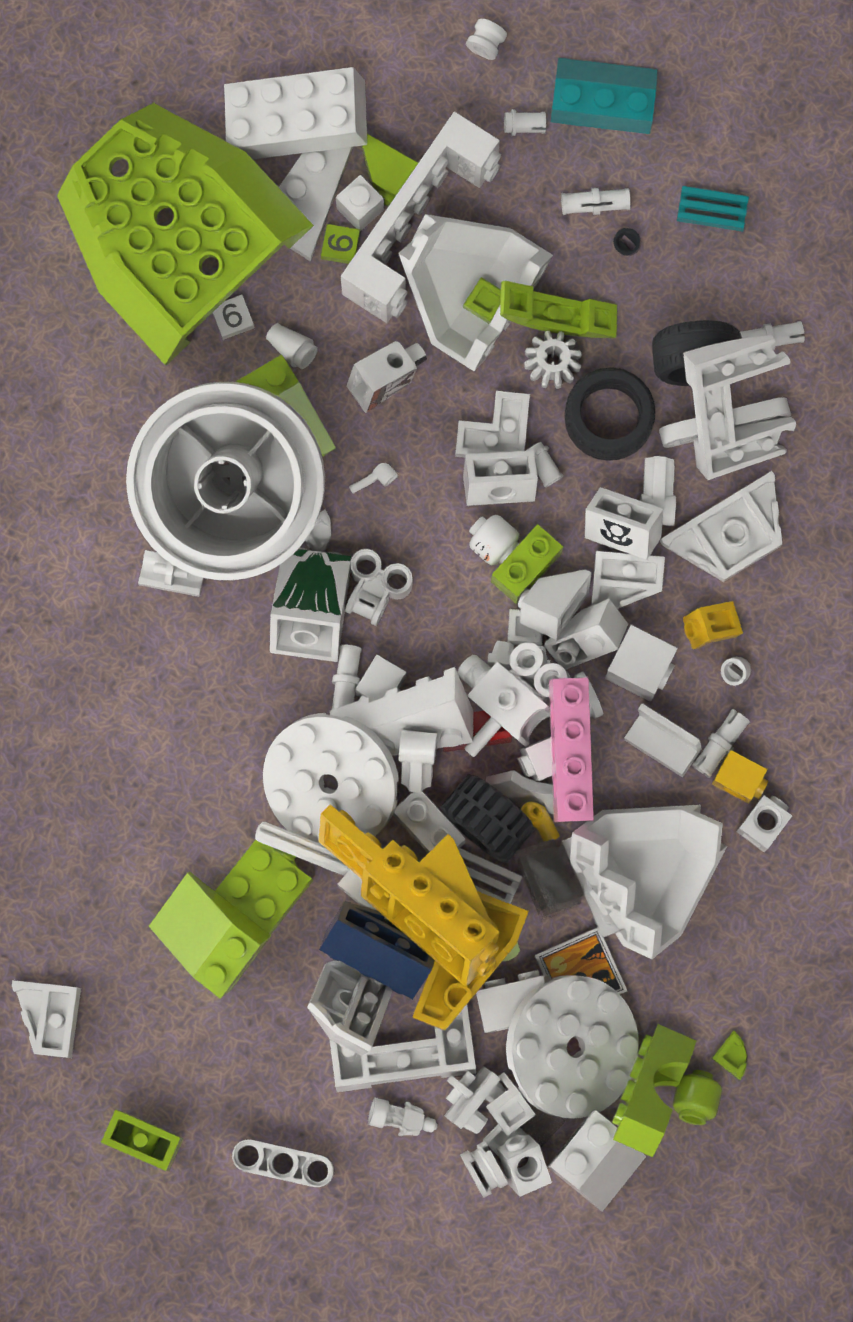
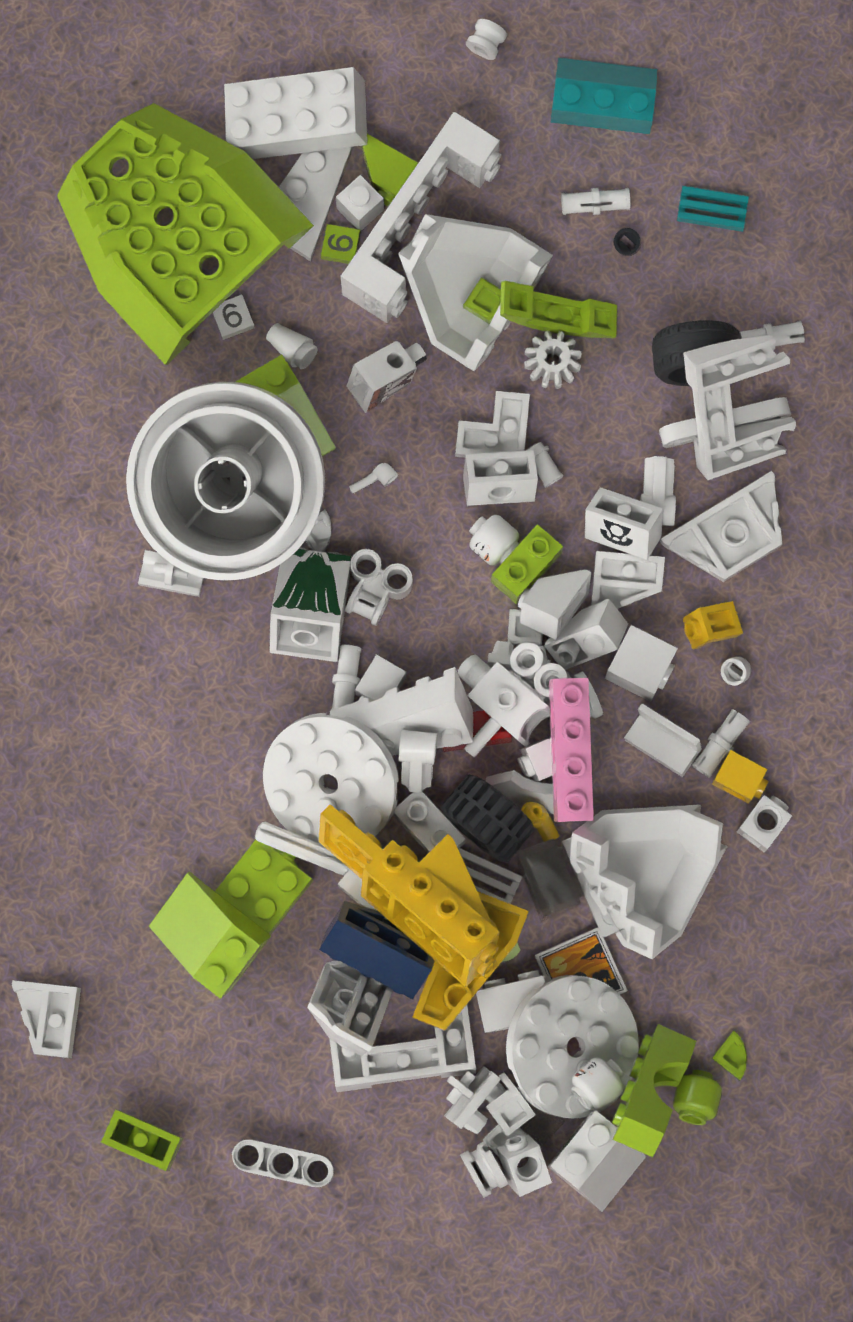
(408, 1119): white piece -> none
(524, 122): white pin -> none
(598, 1084): none -> white head
(609, 379): black tyre -> none

